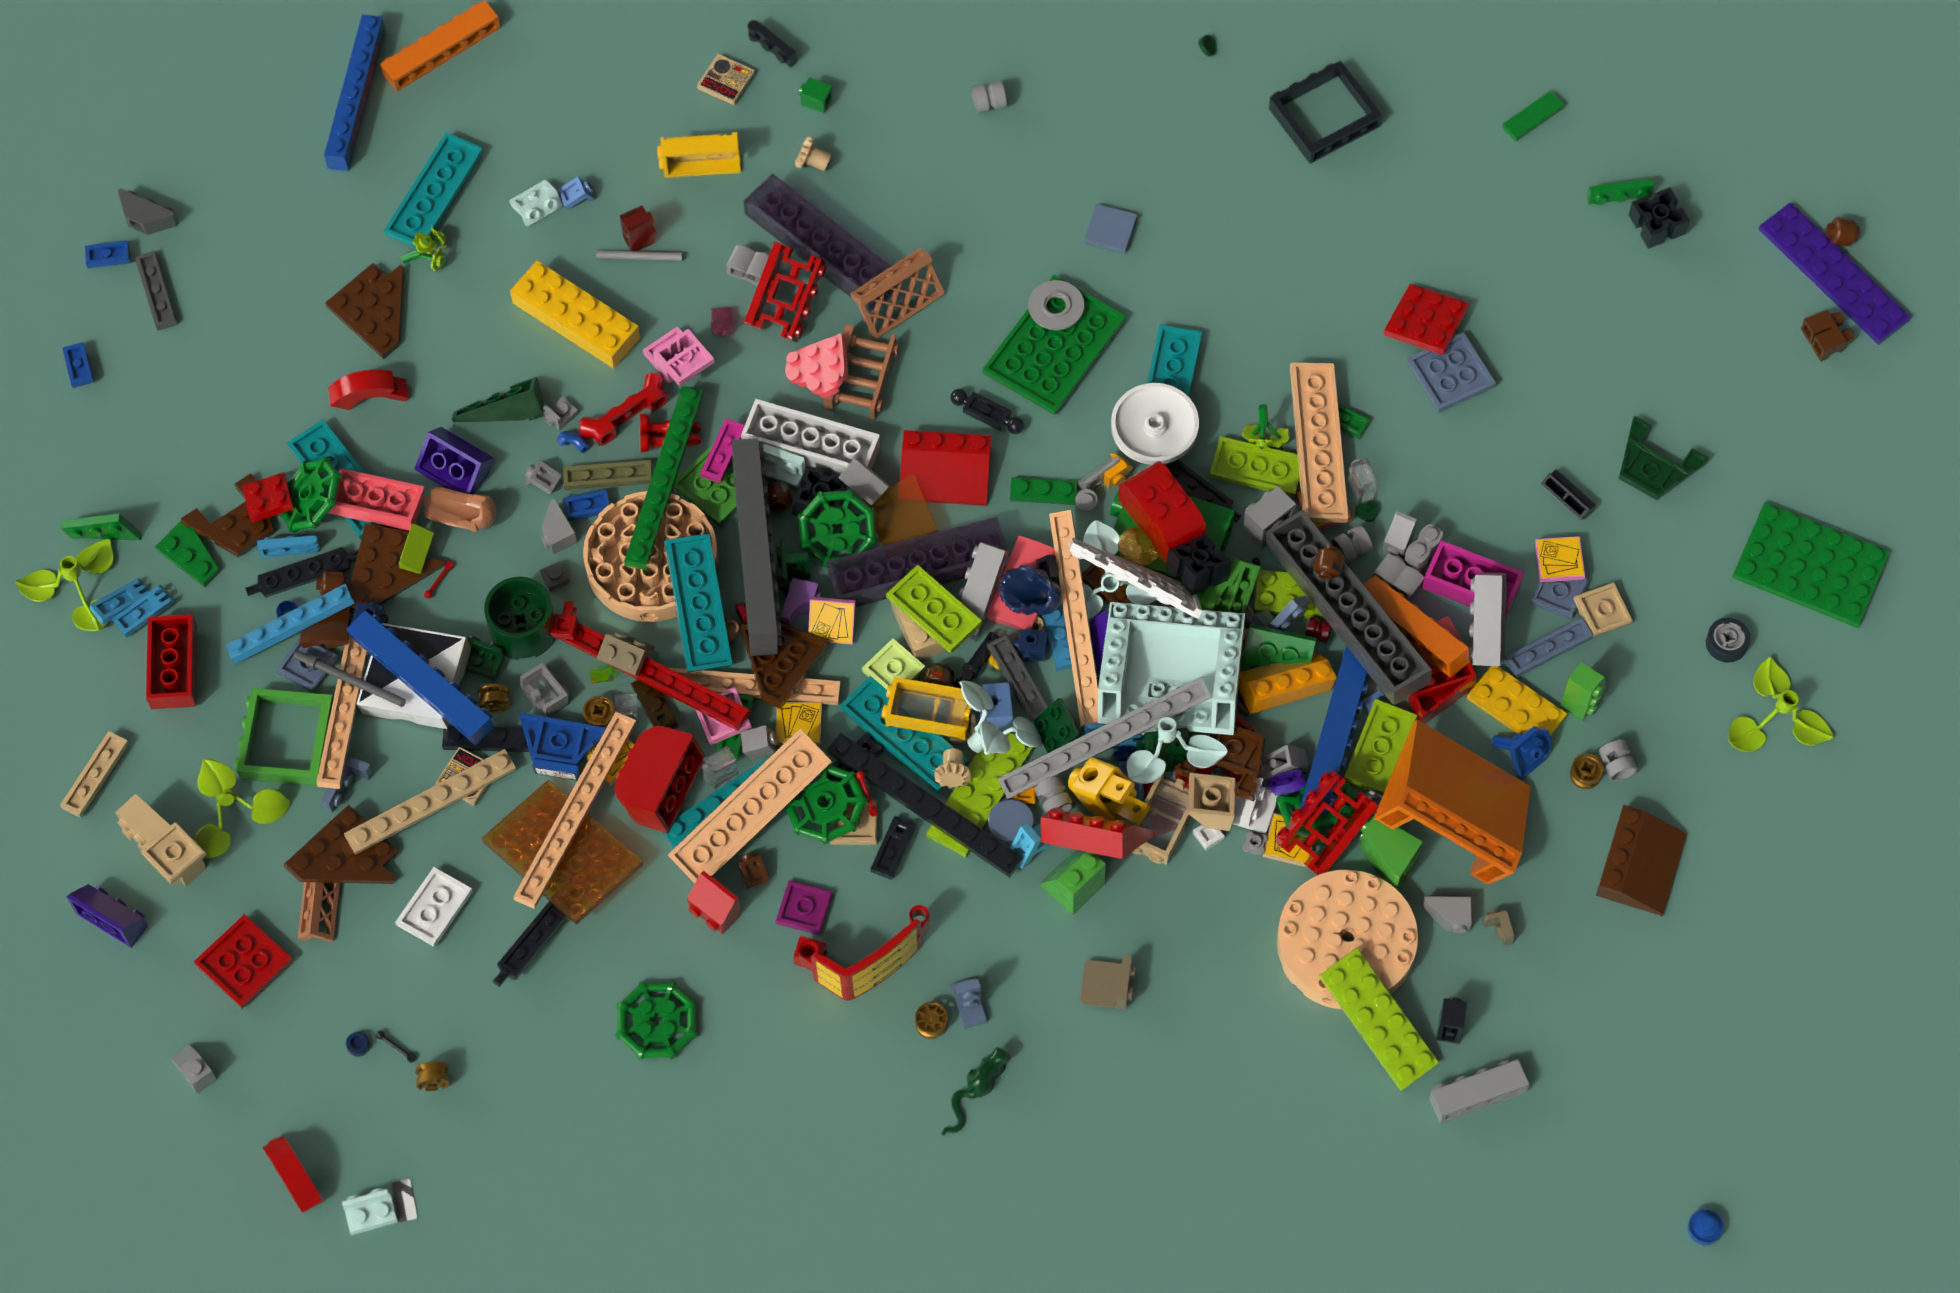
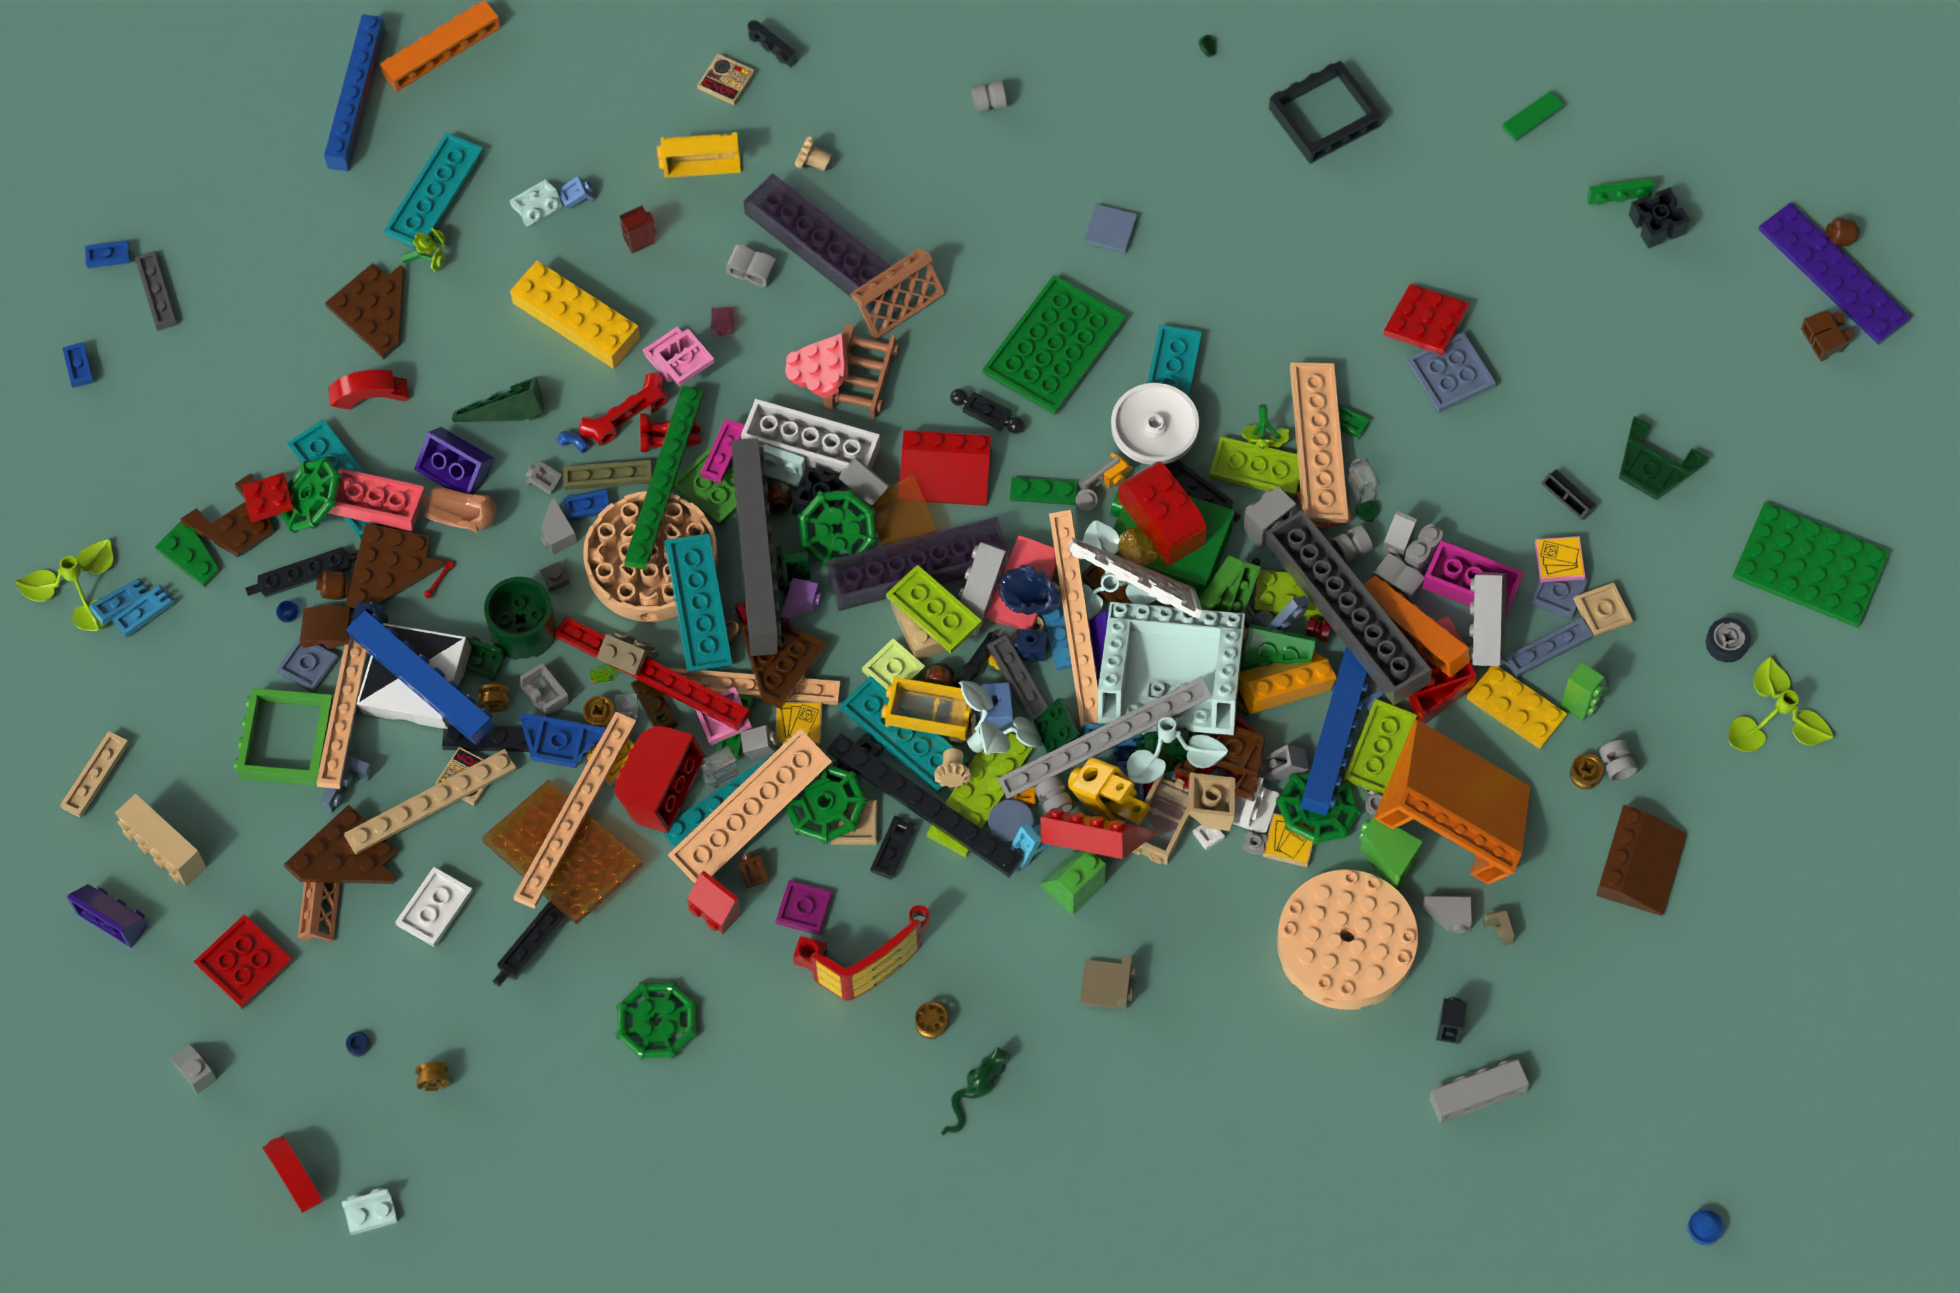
(101, 527): green wing -> none
(145, 214): dark grey slope -> none
(171, 661): red brick -> none
(173, 853): tan tile -> none
(216, 781): lime plant -> none
(288, 546): dark azure hinge -> none
(289, 624): dark azure plate -> none
(316, 663): dark grey bar -> none
(404, 1200): sticker -> none
(411, 1057): black hinge -> none
(416, 549): lime slope -> none
(556, 769): blue tile -> none
(560, 413): light grey bracket -> none
(565, 623): red plate -> none
(639, 255): light grey bar -> none
(769, 286): red fence -> none
(816, 95): green brick -> none
(832, 619): yellow tile -> none
(873, 810): red hinge -> none
(968, 1002): sand blue bracket -> none
(1049, 565): black plate -> none
(1060, 289): light grey piece -> none
(1198, 564): black brick -> none
(1287, 782): dark purple beam -> none
(1328, 562): reddish brown head -> none
(1339, 835): red fence -> none
(1378, 1019): lime plate -> none
(1526, 749): blue piece -> none

